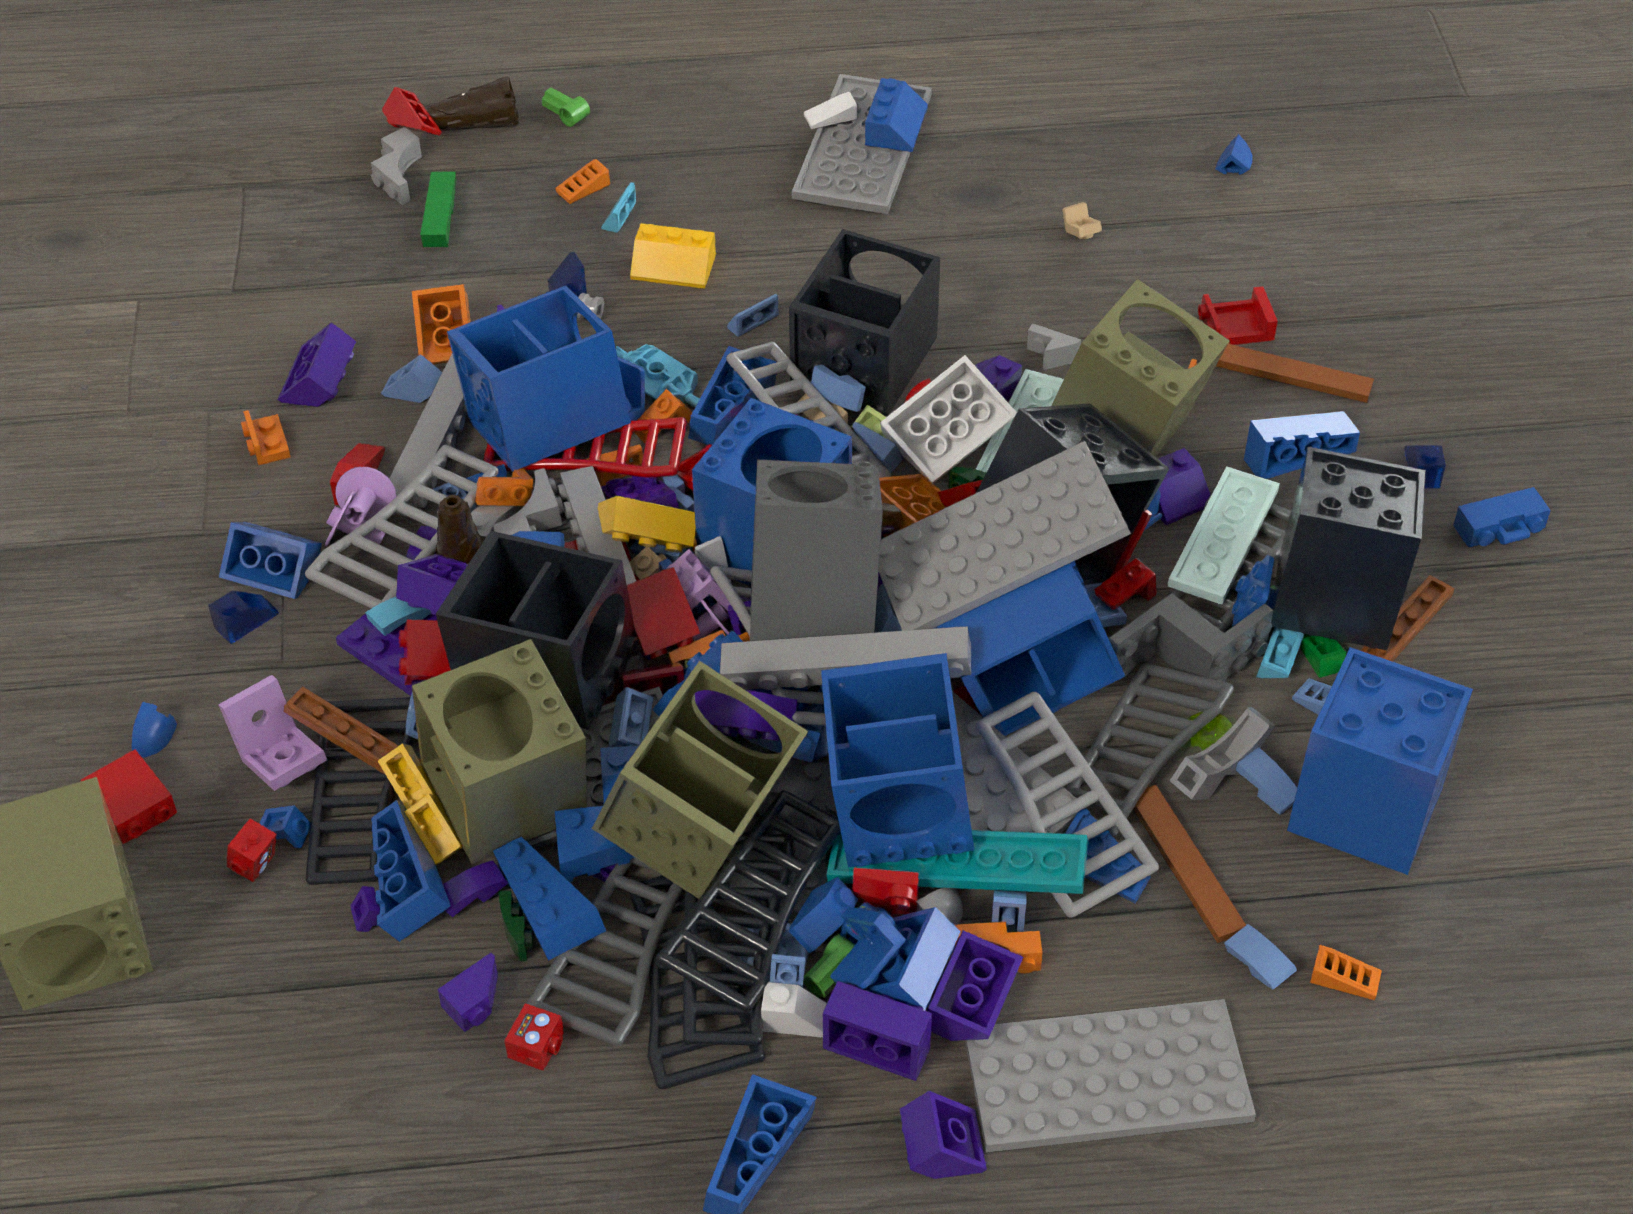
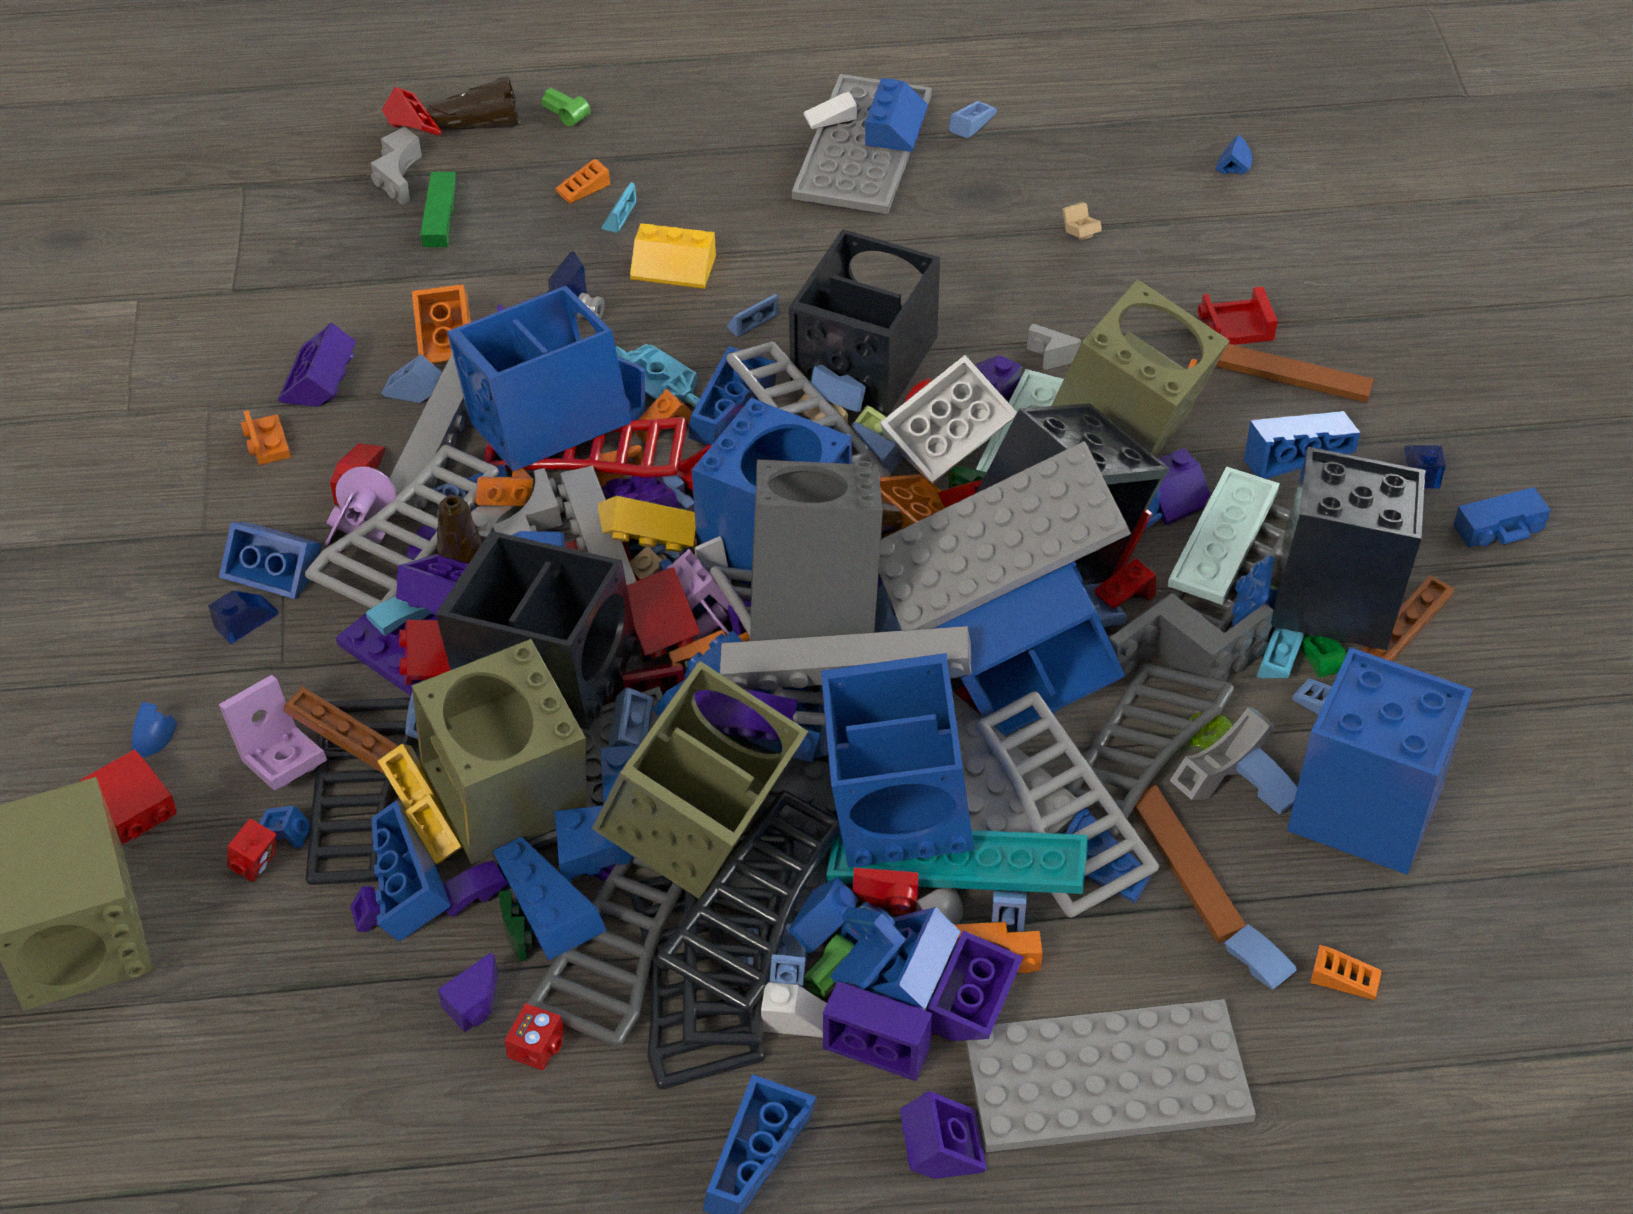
(971, 119): none -> medium blue slope

